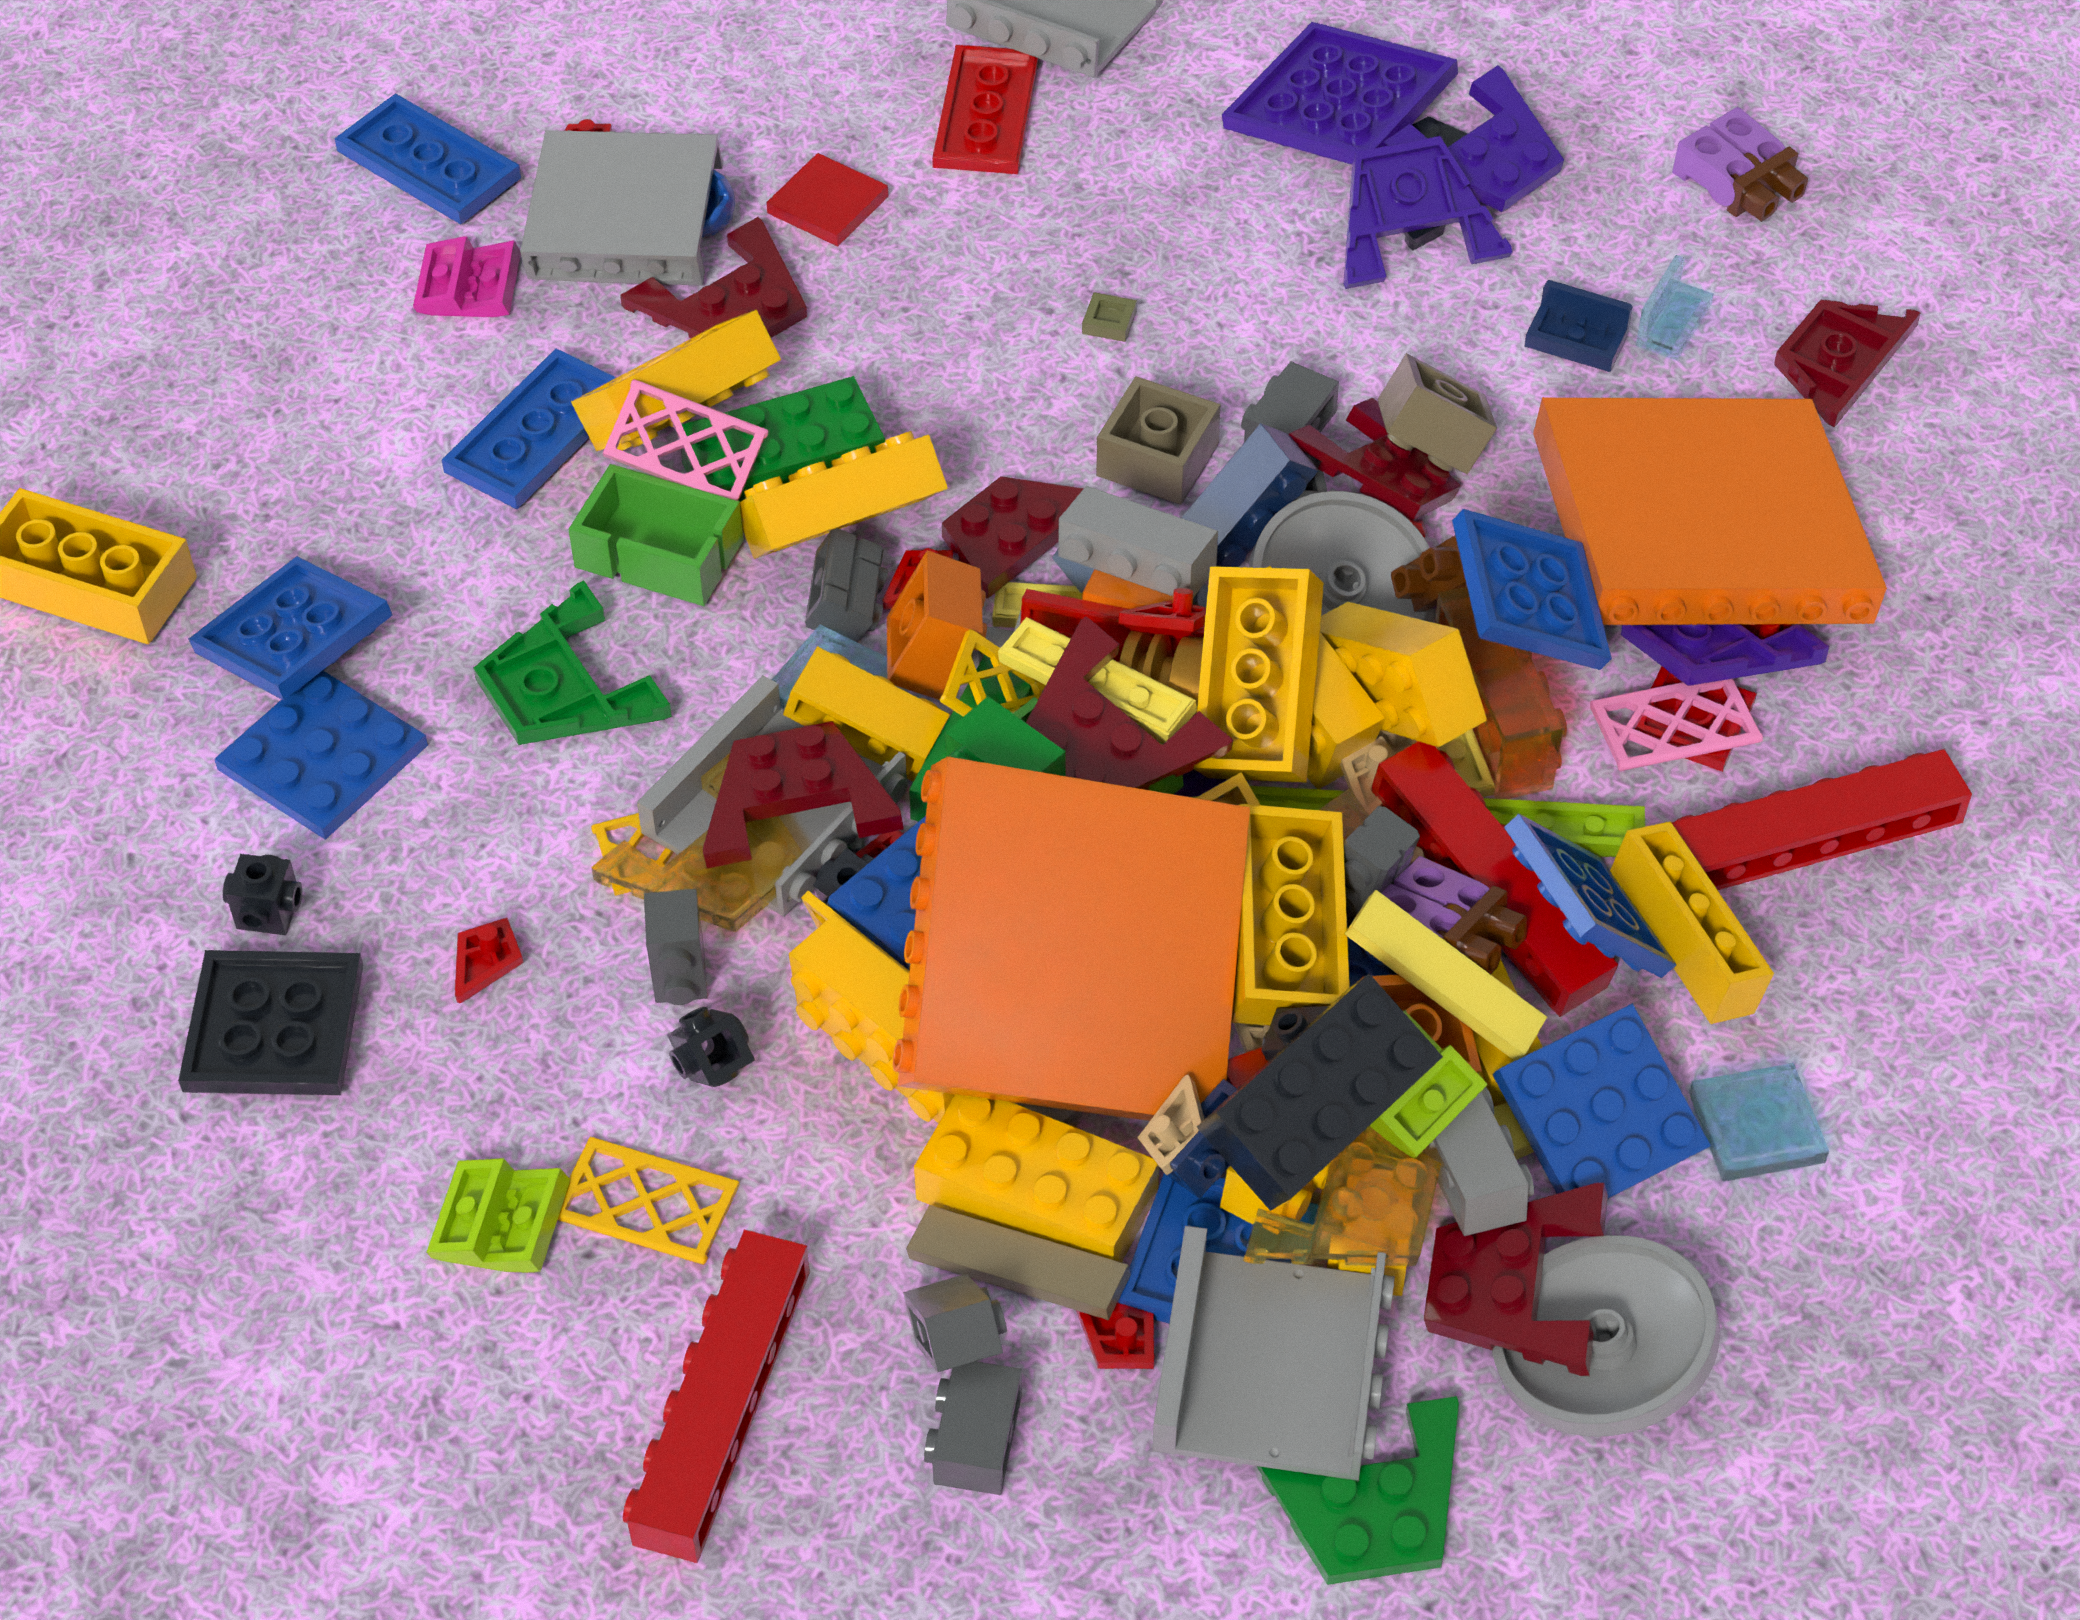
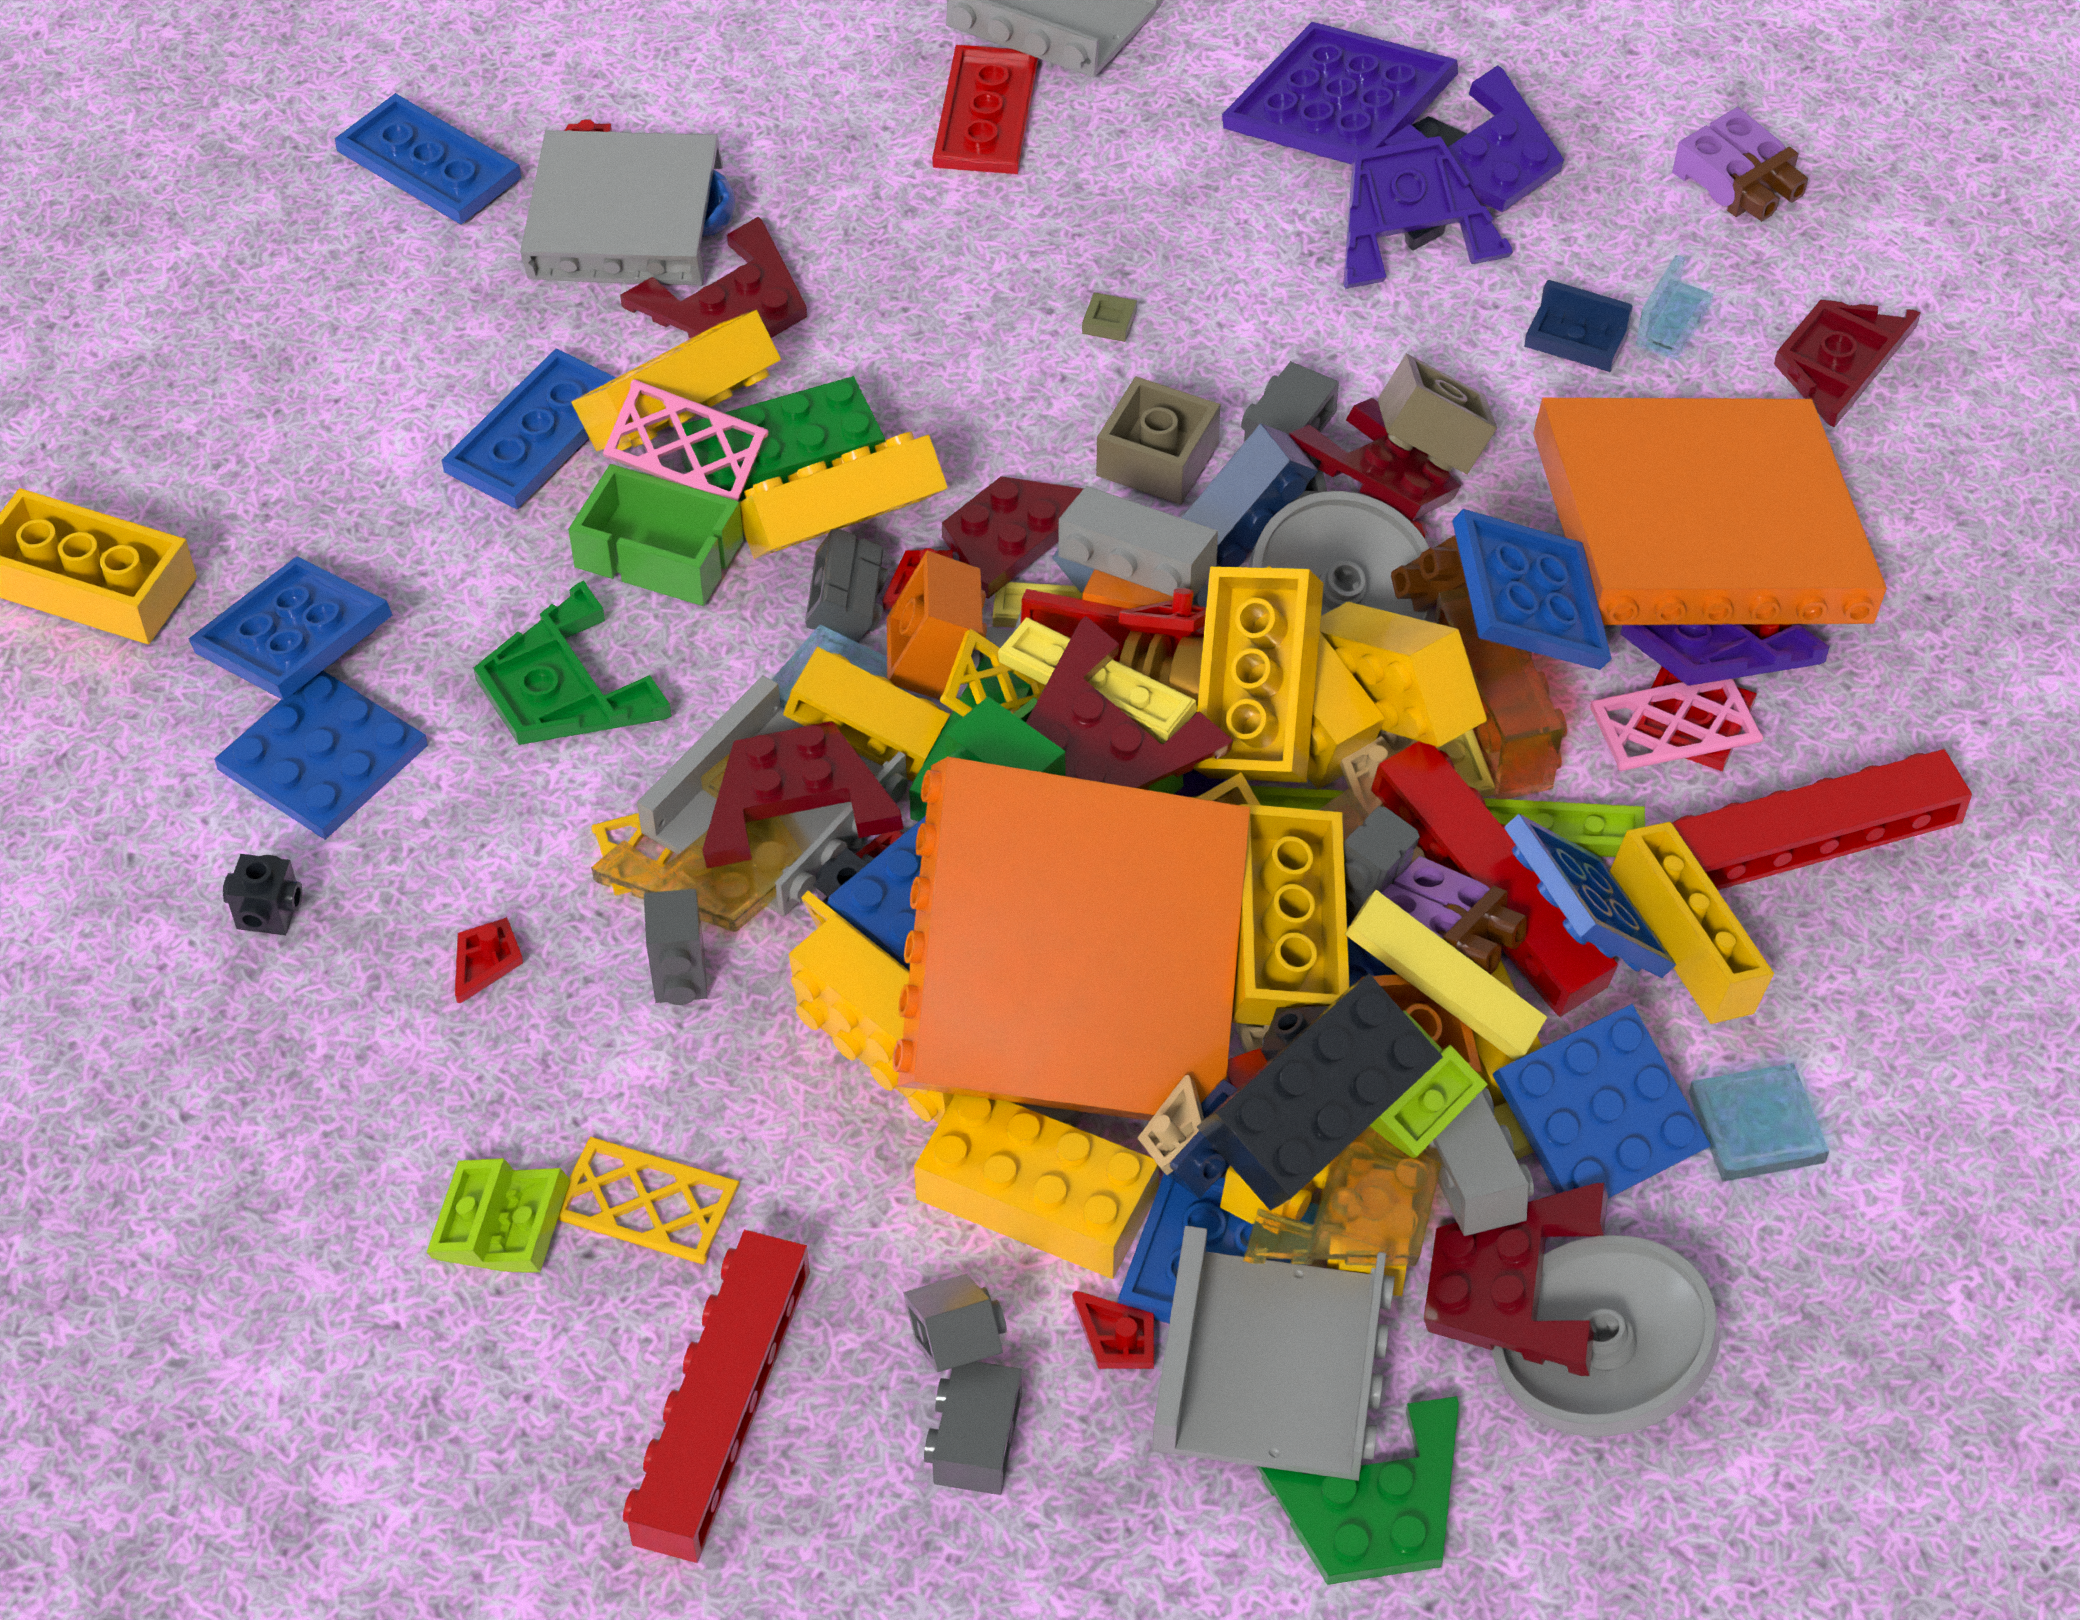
(271, 1023): black plate -> none
(467, 279): dark pink slope -> none
(725, 1049): black brick -> none
(827, 199): red tile -> none
(1019, 1262): dark tan tile -> none

